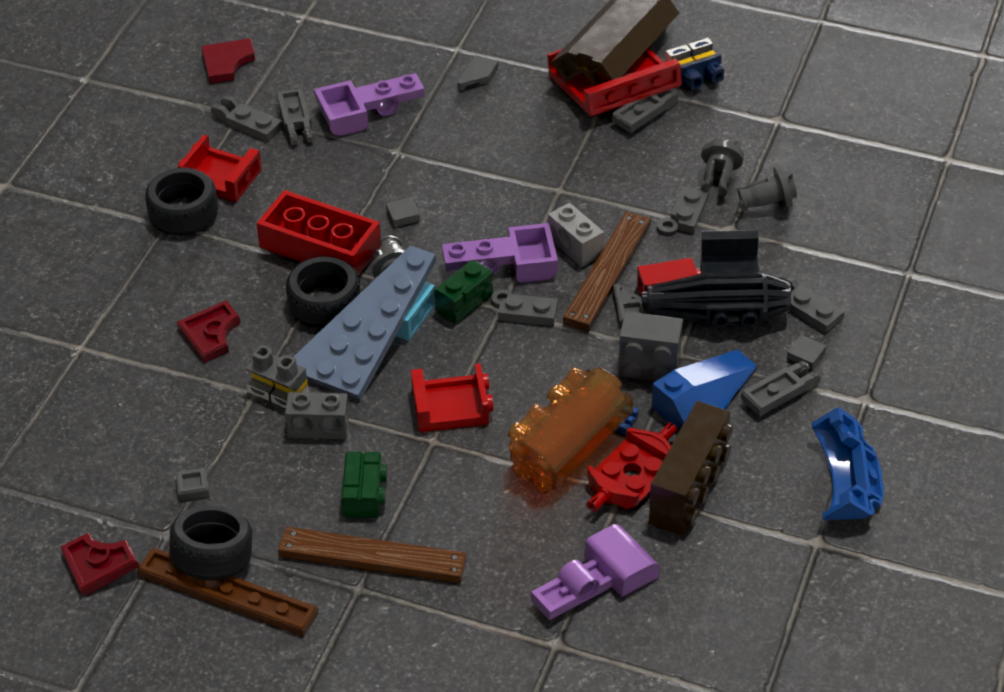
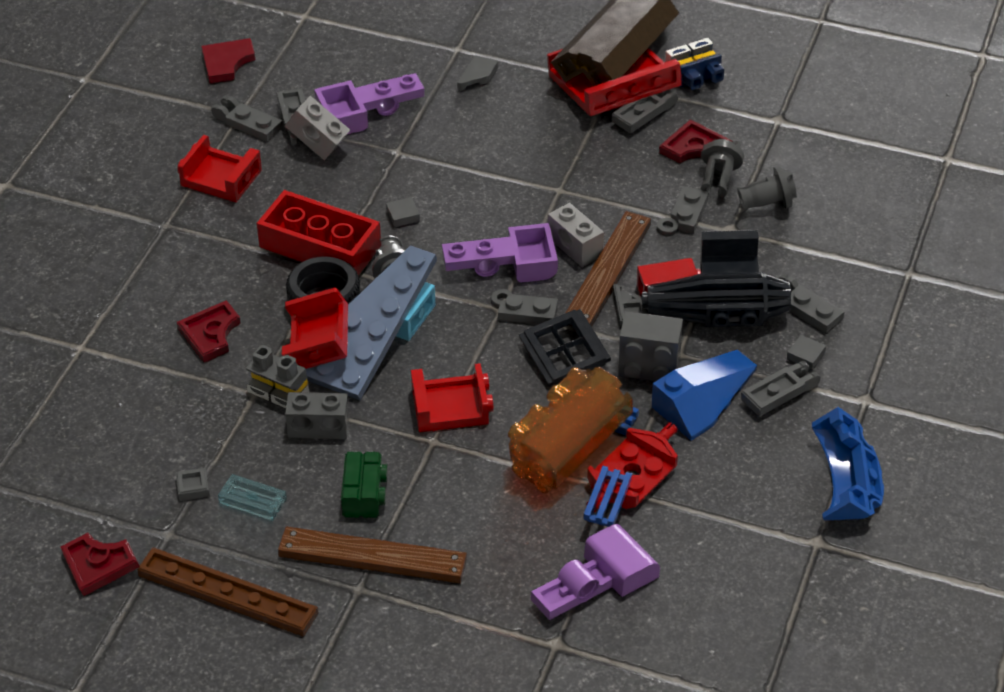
(181, 218): black tyre -> none
(210, 561): black tyre -> none
(249, 500): none -> clear light blue tile
(317, 127): none -> light grey brick
(318, 328): none -> red panel
(463, 291): dark green brick -> none
(586, 335): none -> black piece
(614, 477): none -> blue tile
(688, 142): none -> dark red tile
(690, 468): dark brown brick -> none

